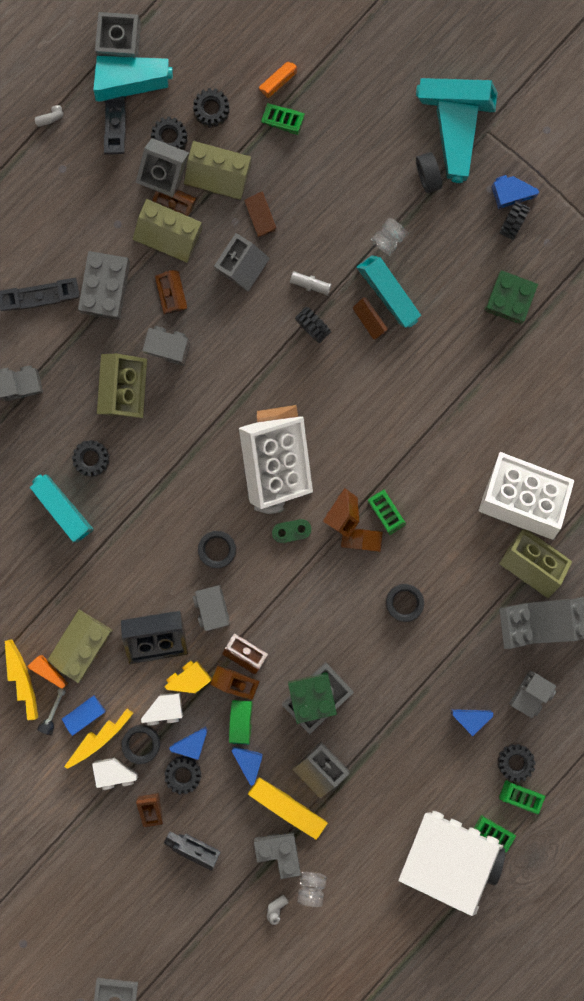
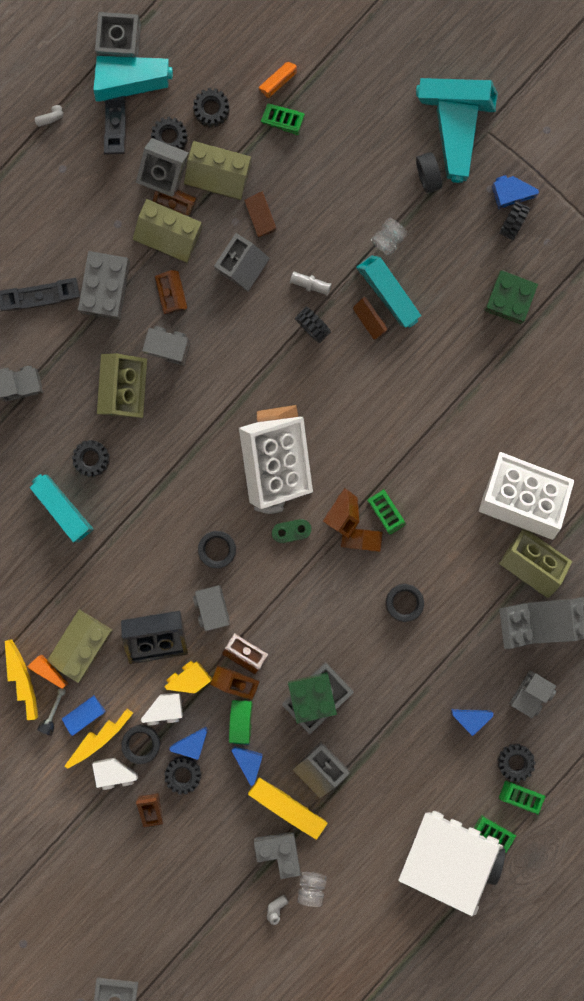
(193, 849): black hinge -> none

